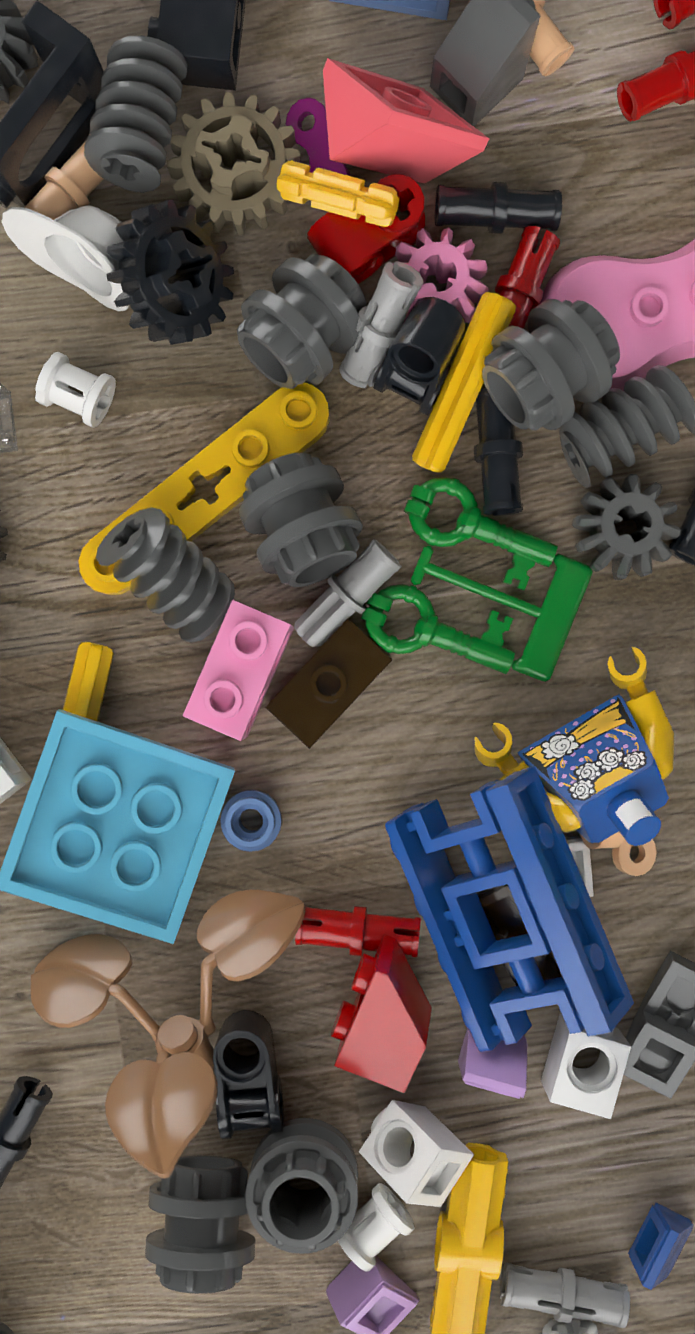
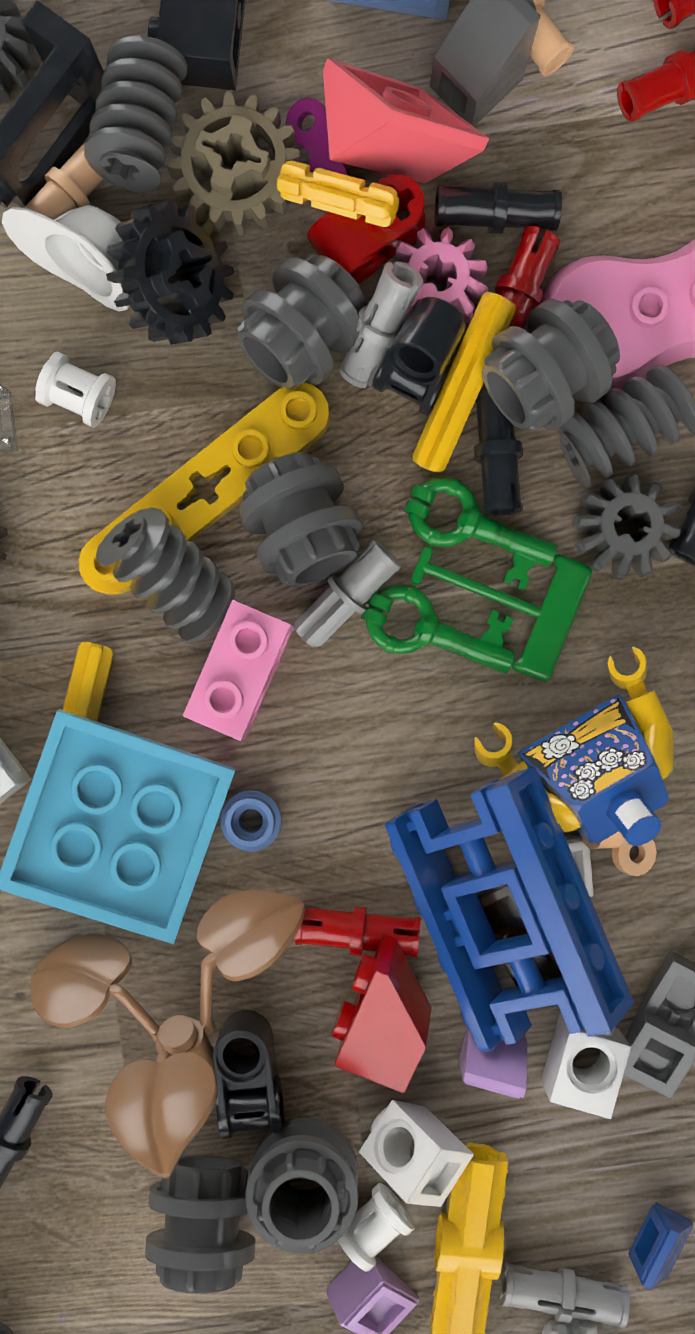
(328, 683): dark brown plate -> none

